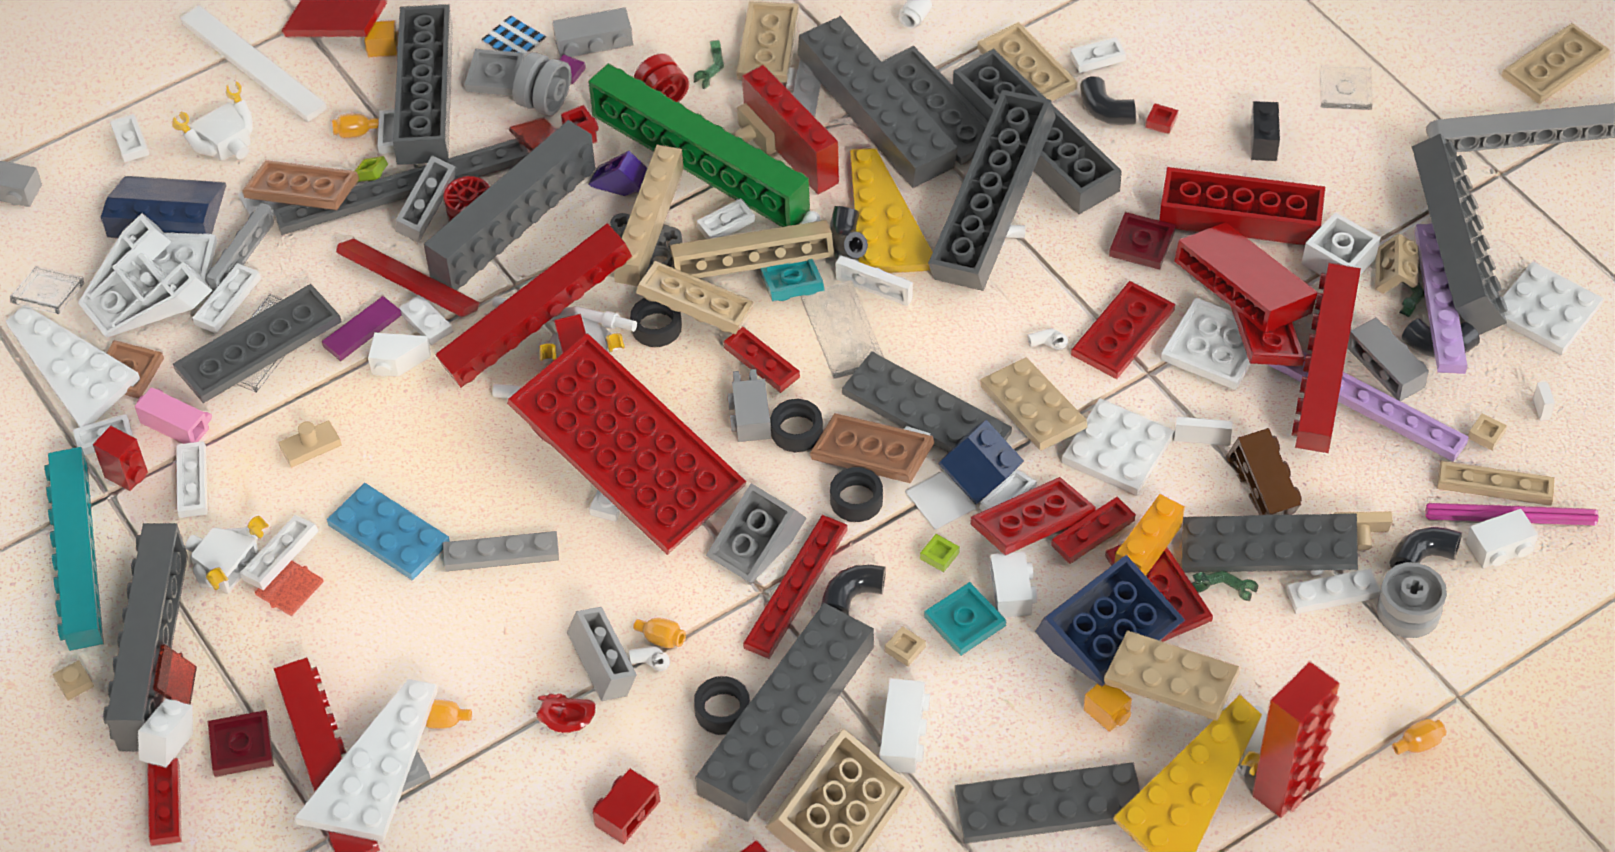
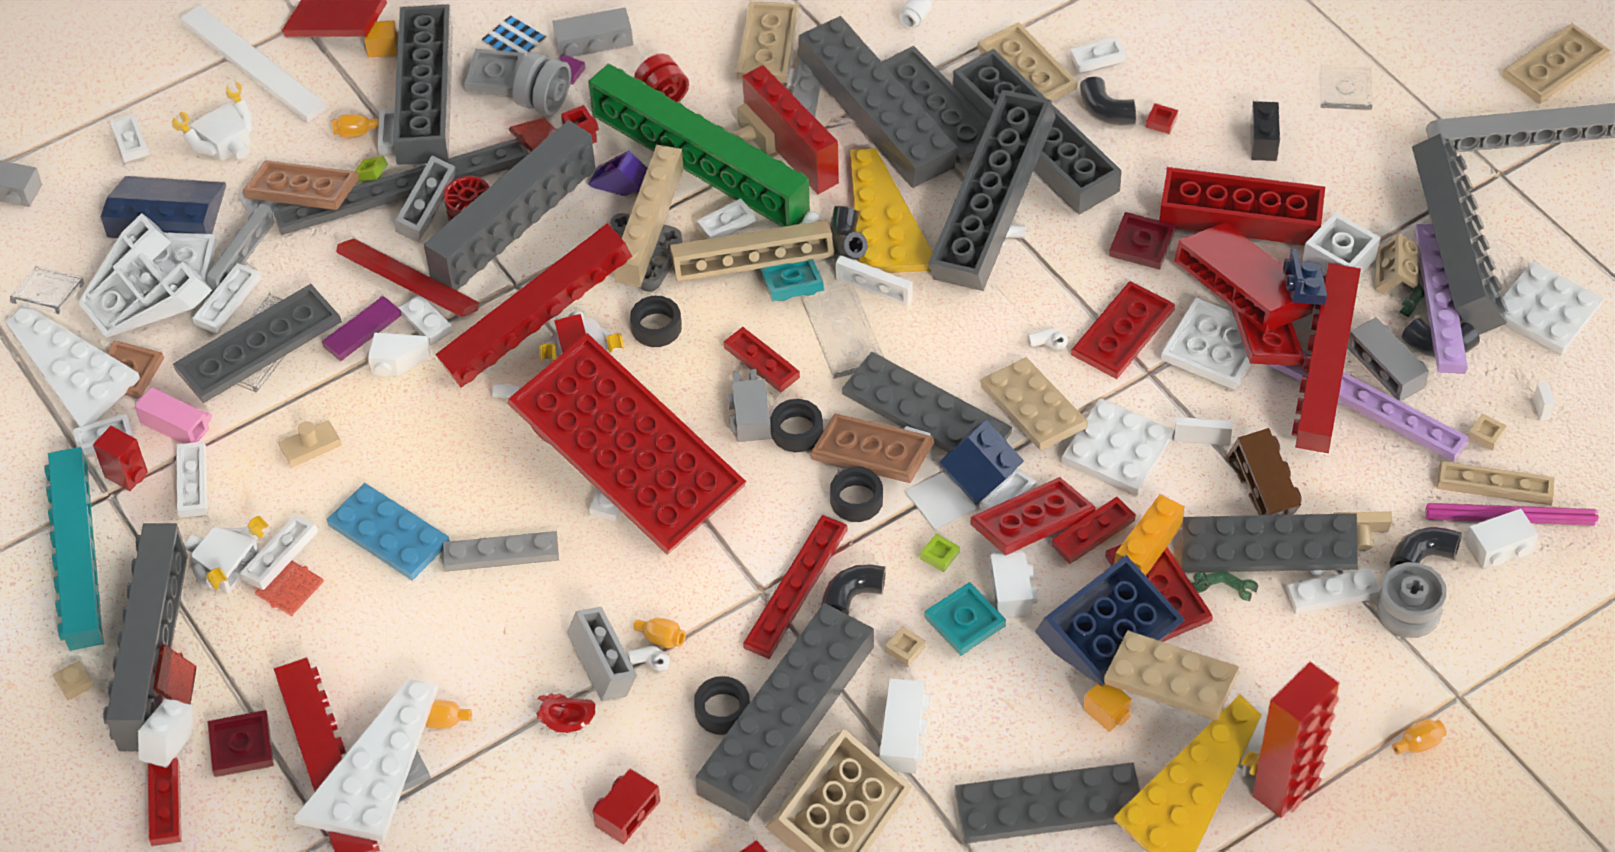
(608, 319): white bar -> none
(694, 297): tan plate -> none
(716, 67): clear green arm -> none
(755, 534): light grey slope -> none
(1304, 280): none -> dark blue bracket

